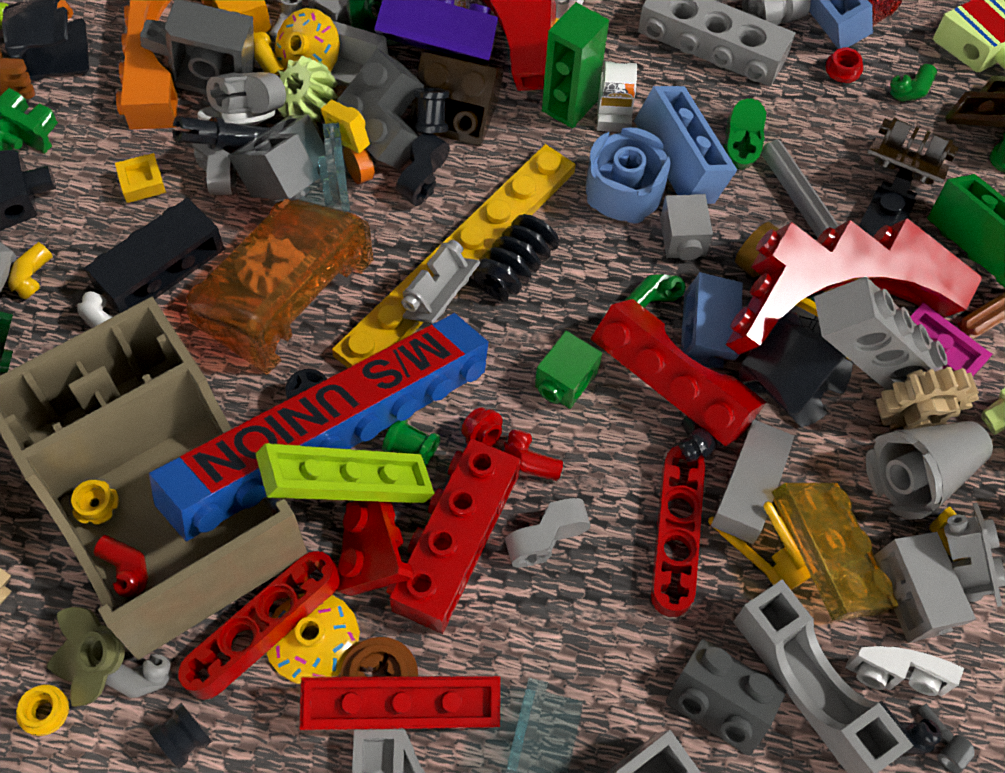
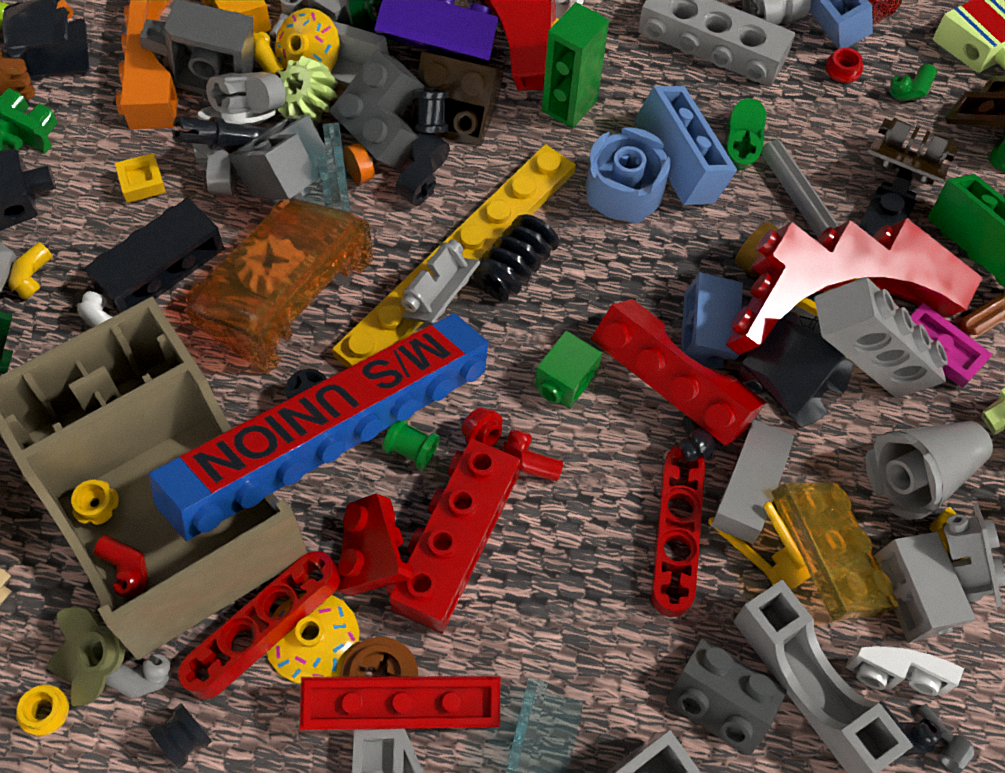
(343, 474): lime plate -> none
(351, 125): yellow plate -> none
(534, 543): light grey piece -> none
(616, 96): white leg -> none
(658, 289): green arm -> none
(686, 226): light grey brick -> none
(927, 398): tan gear -> none

